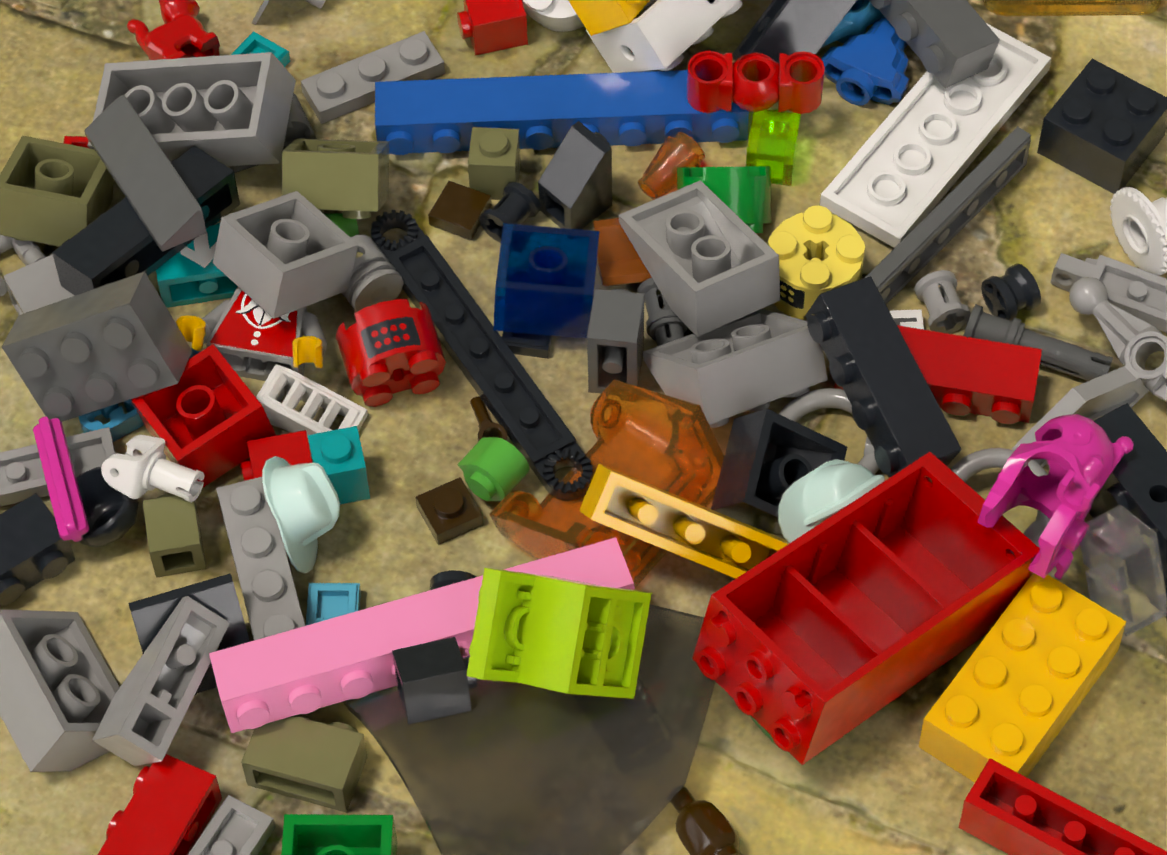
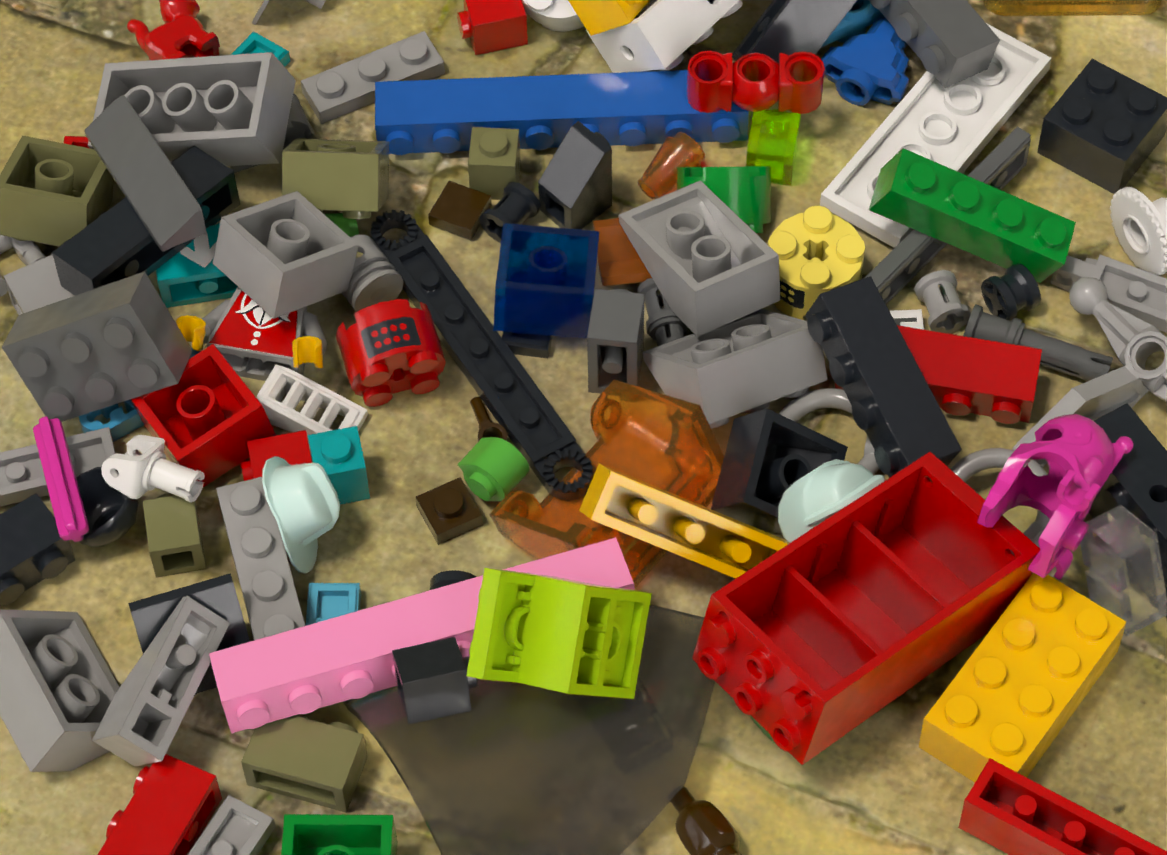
(971, 215): none -> green brick

